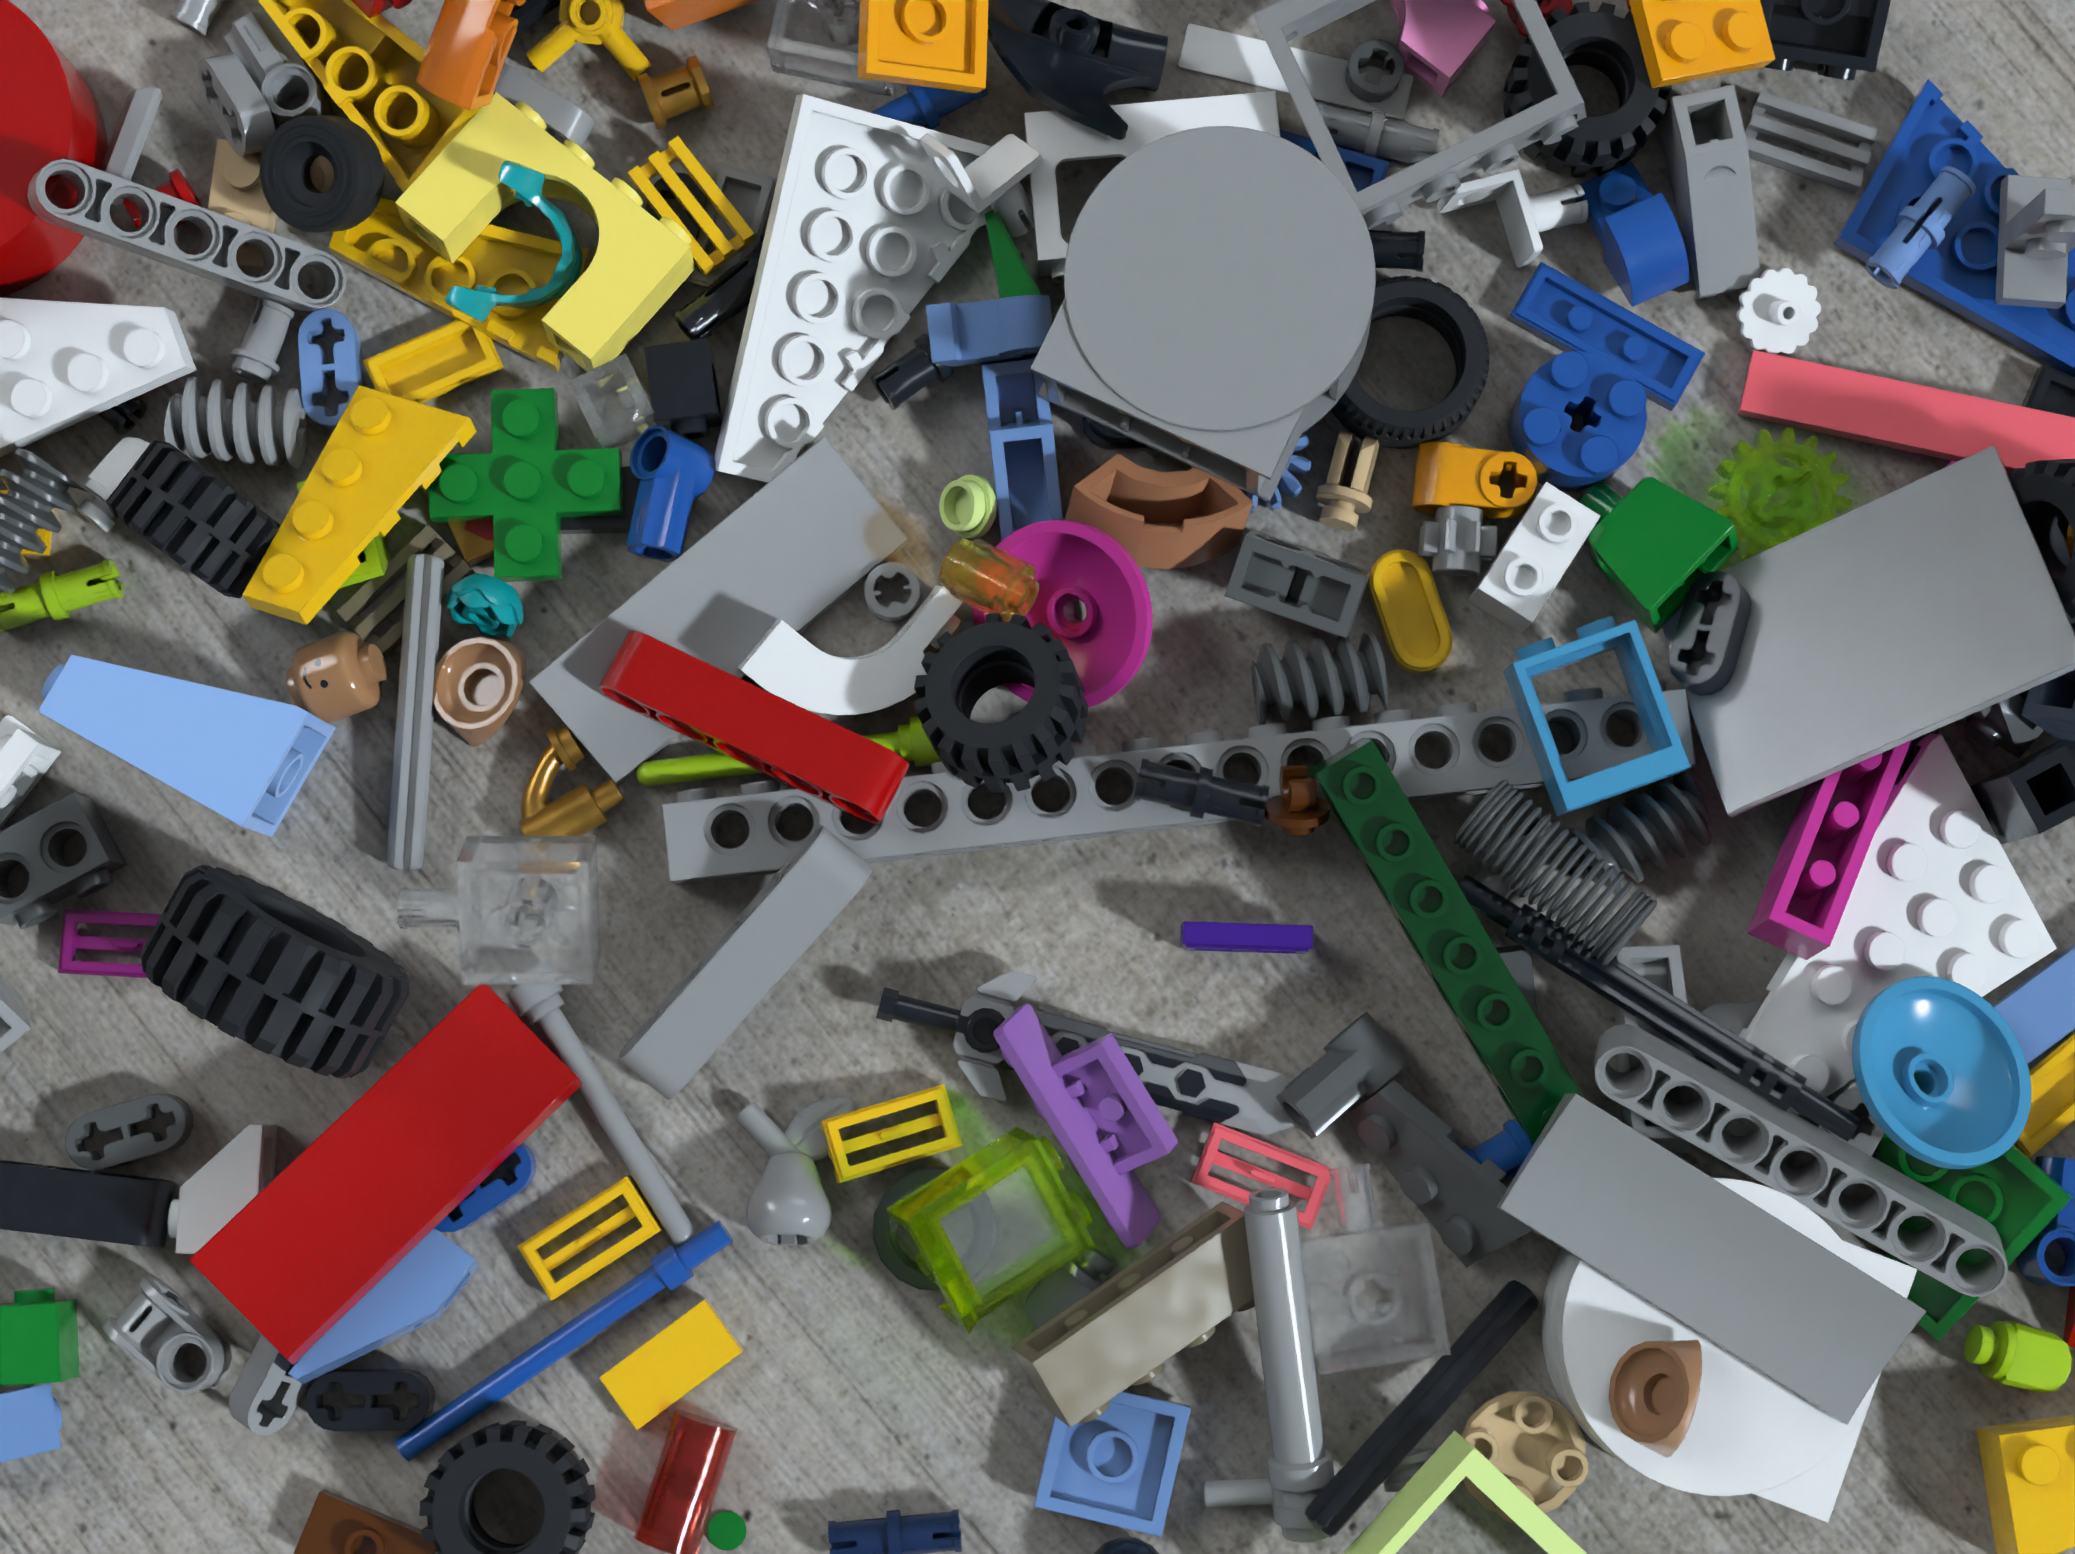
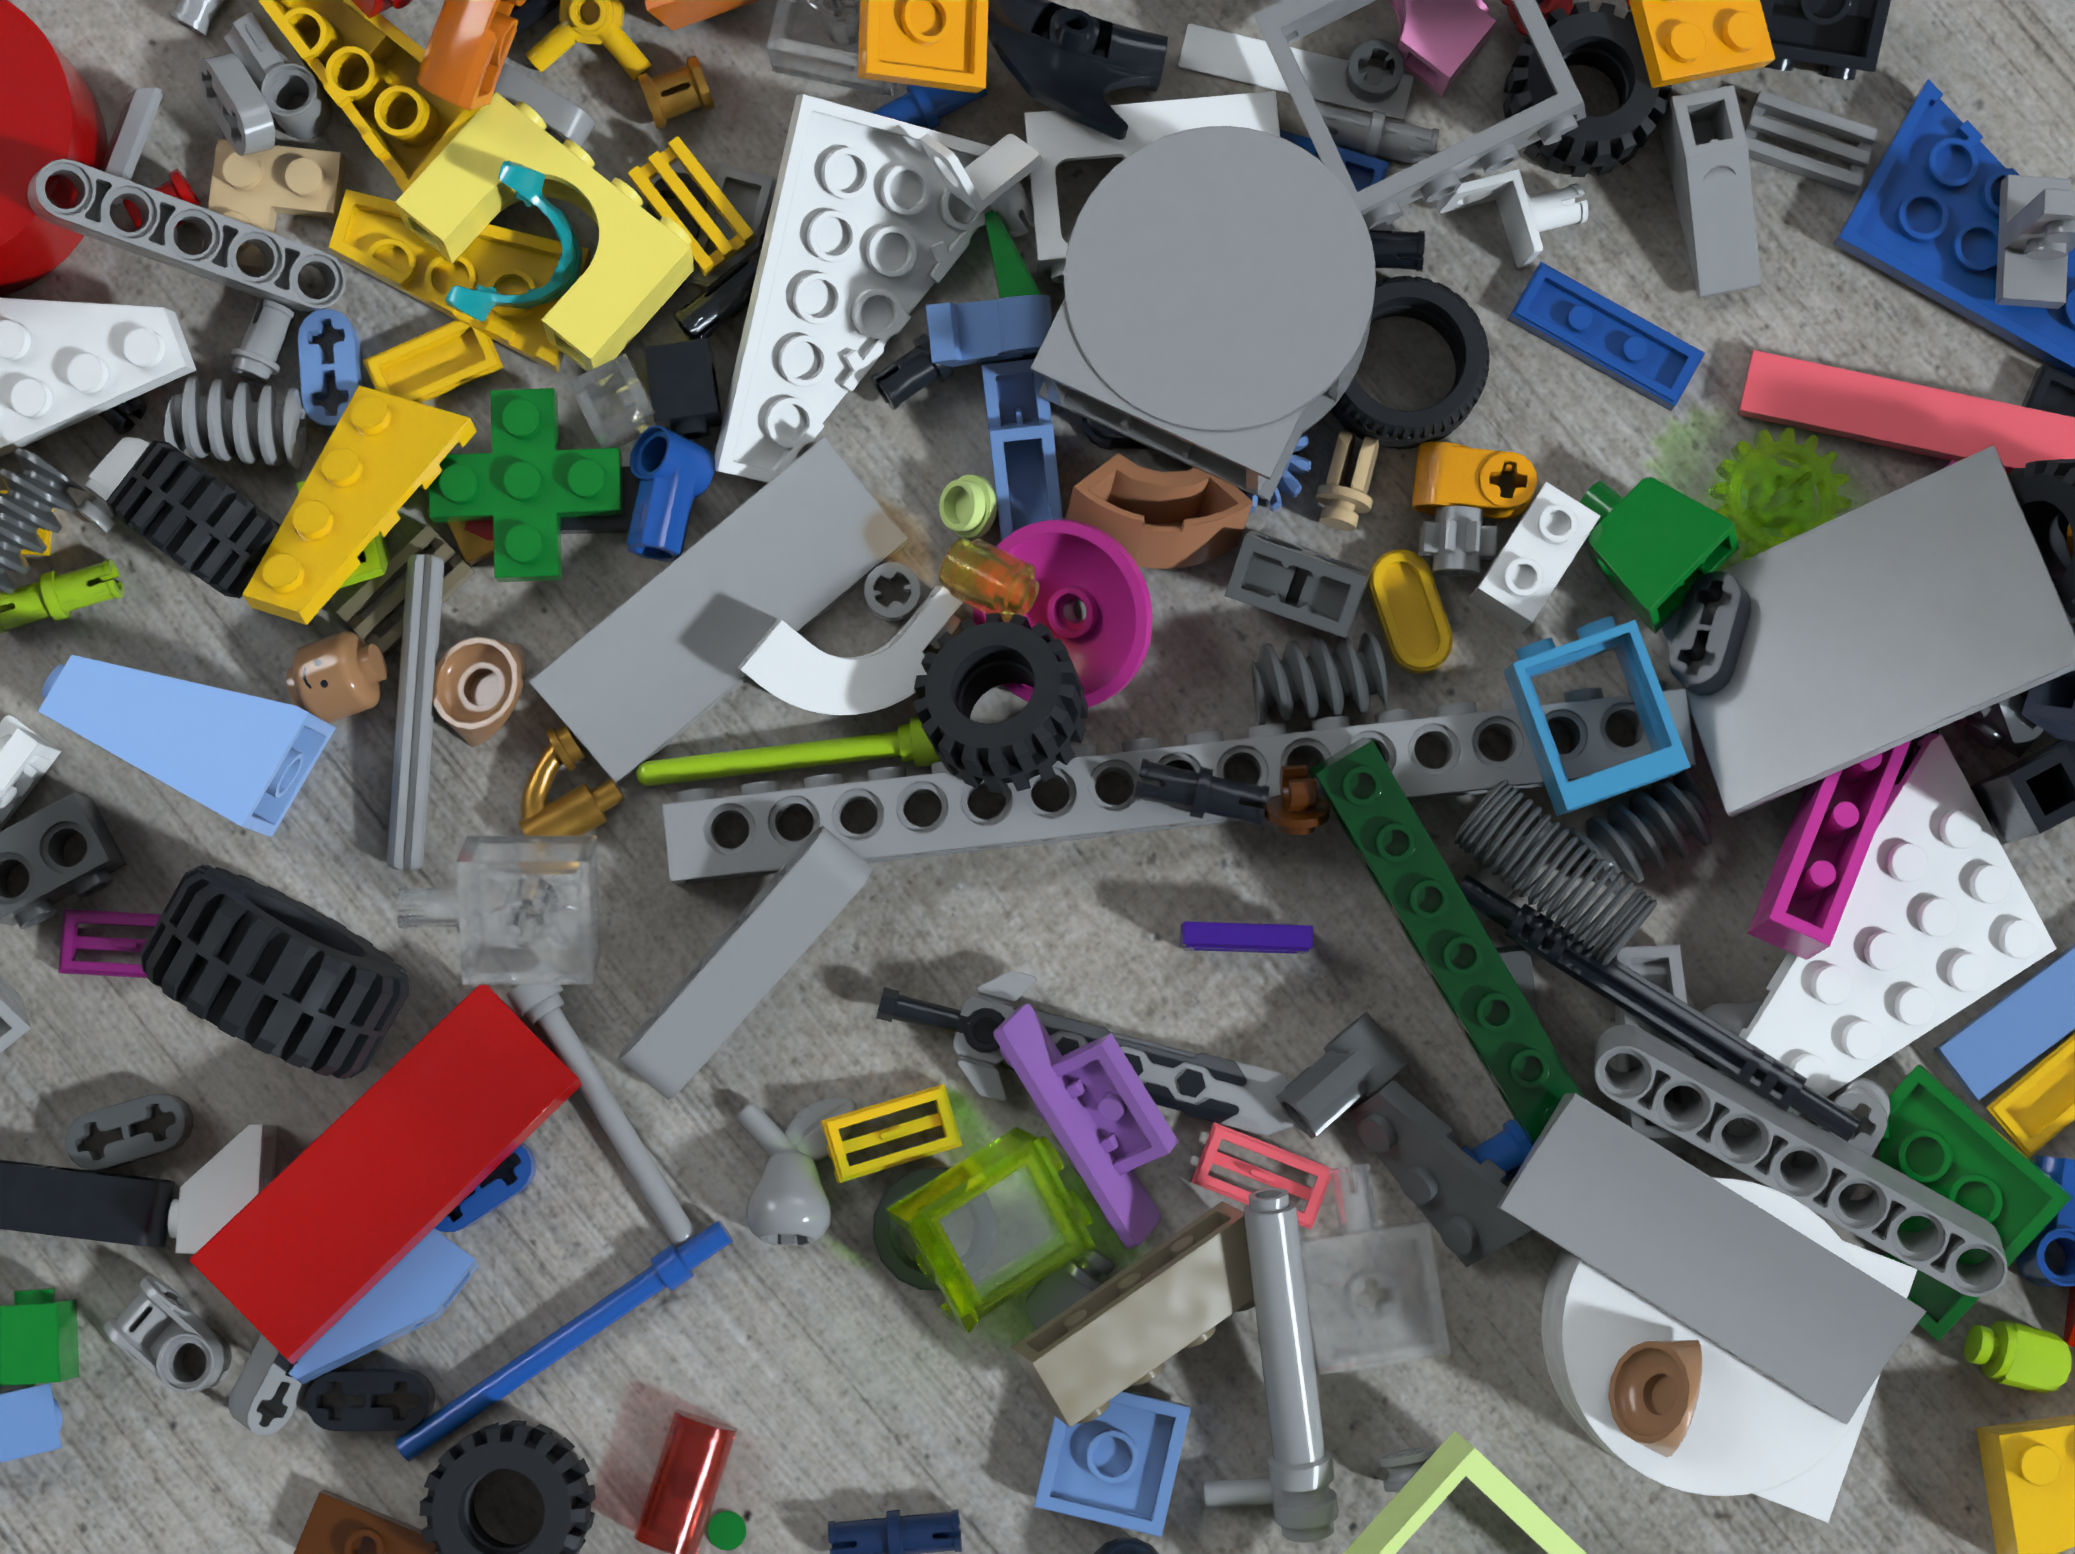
(288, 182): black tyre -> none
(487, 604): teal plate -> none
(637, 1208): yellow tile -> none
(671, 1364): yellow tile -> none
(754, 726): red beam -> none
(1421, 1409): black axle -> none
(1531, 1444): tan dish -> none
(1612, 415): blue brick -> none
(1636, 234): blue brick -> none
(1778, 311): white piece -> none
(1899, 254): medium blue pin -> none
(1961, 1056): dark azure dish -> none

